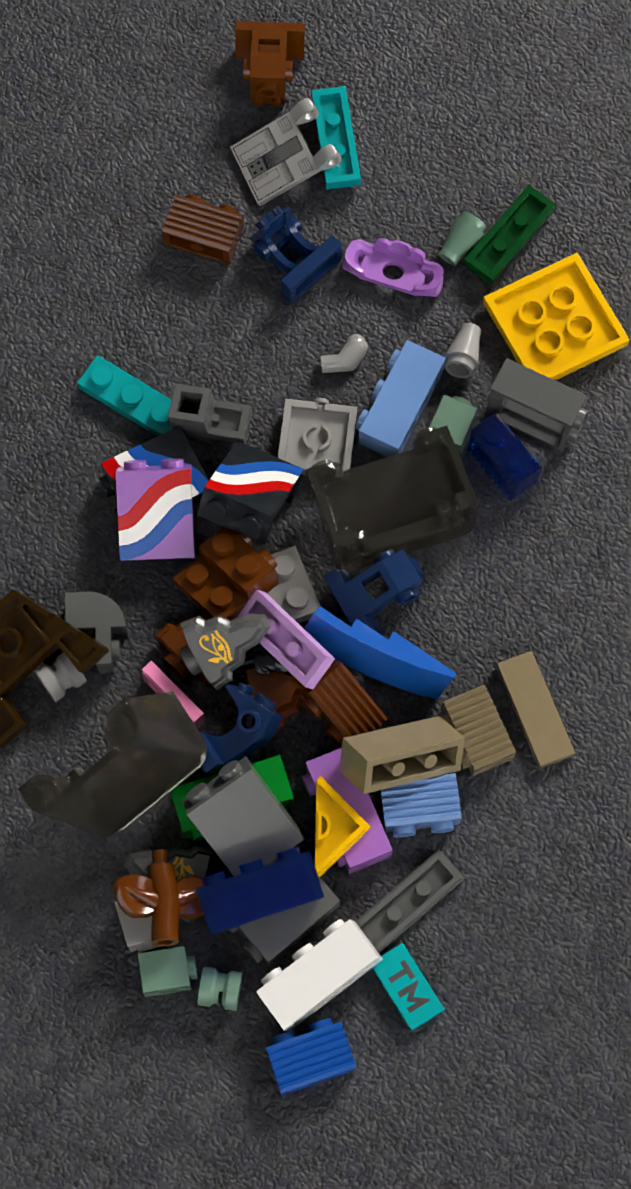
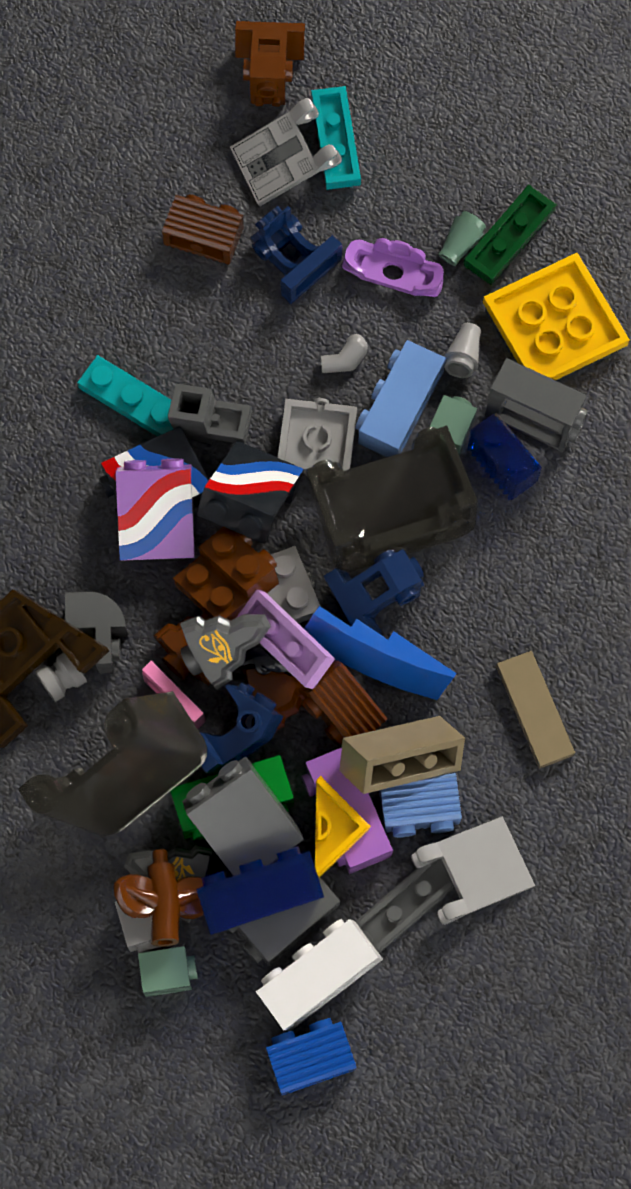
(220, 988): sand green wheel -> none
(407, 987): teal tile -> none
(481, 865): none -> light grey flag
(484, 733): dark tan brick -> none

